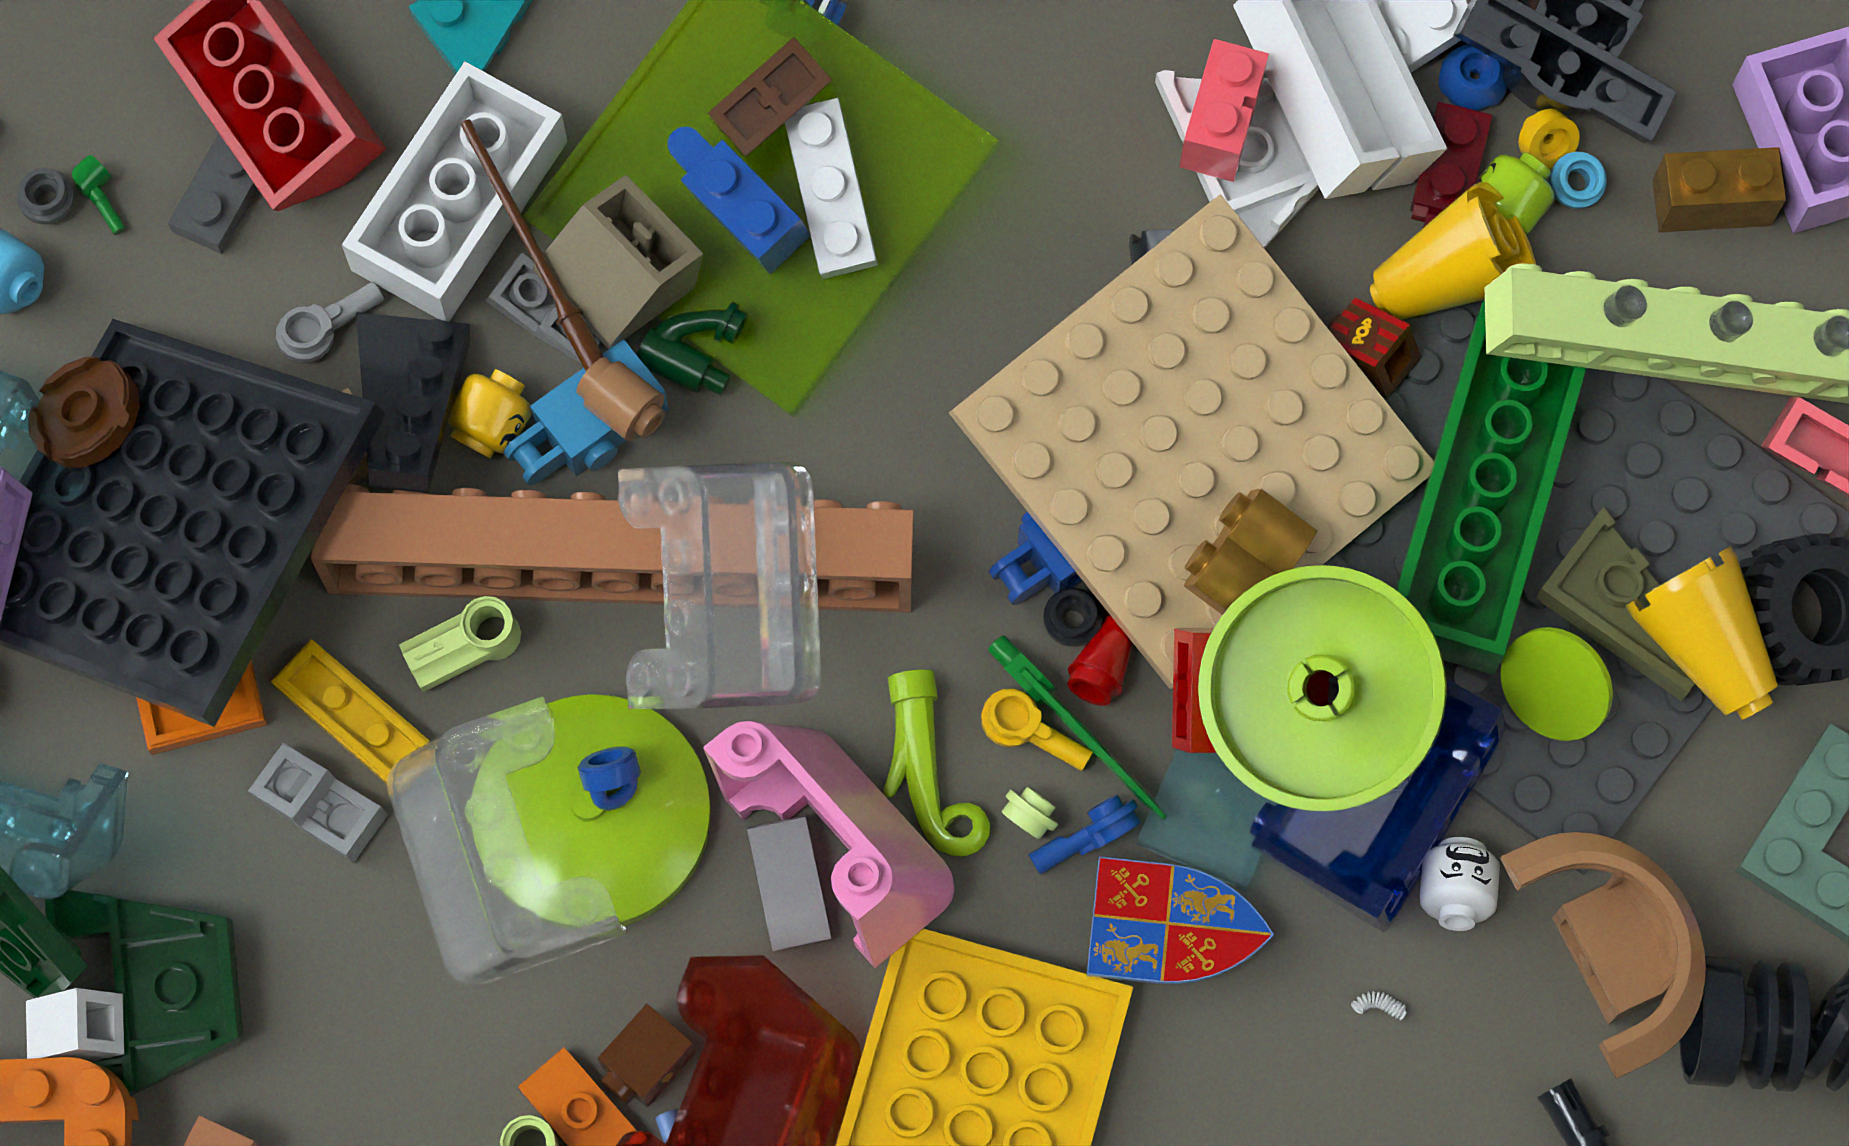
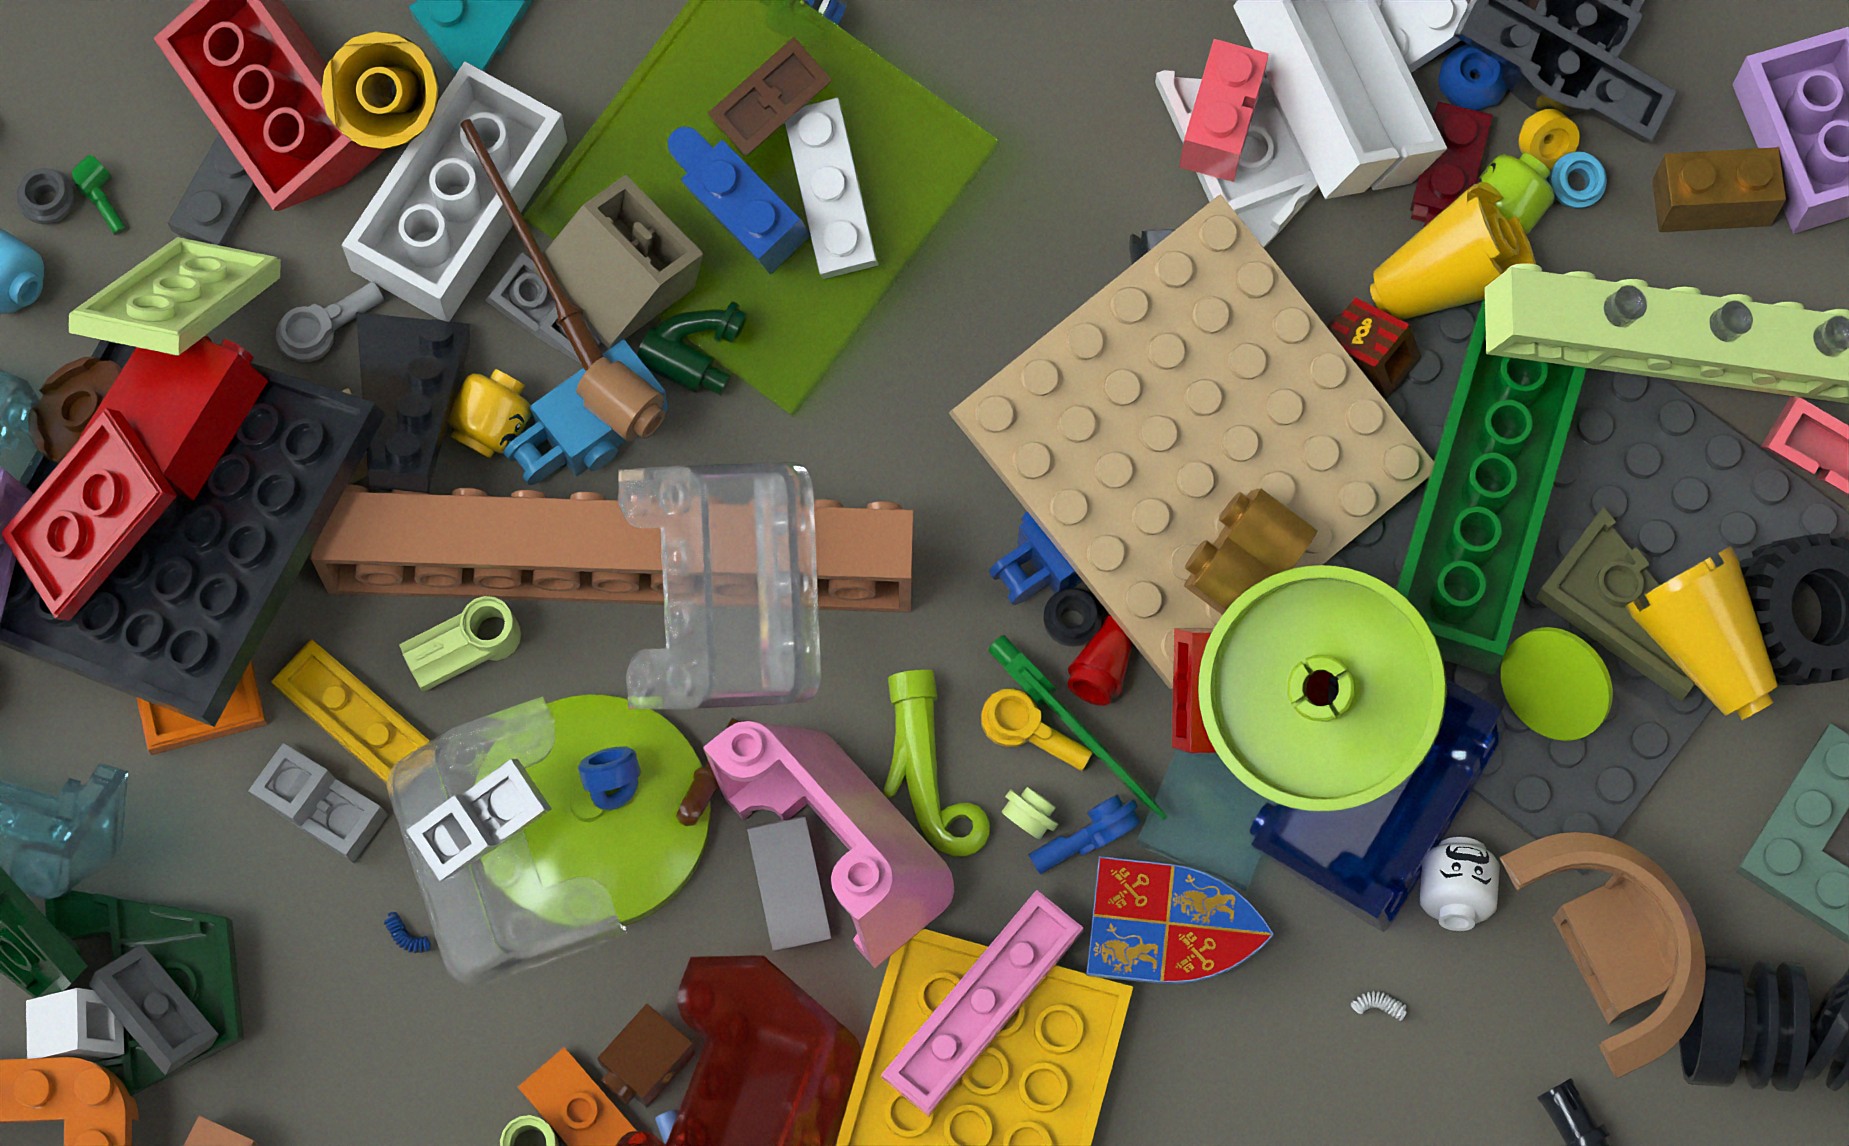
(88, 514): none -> red tile
(153, 1009): none -> dark grey plate
(175, 296): none -> yellowish green tile
(186, 406): none -> red brick
(360, 90): none -> yellow cone
(403, 937): none -> blue leg
(478, 820): none -> slope
(699, 793): none -> reddish brown piece
(982, 1003): none -> bright pink tile

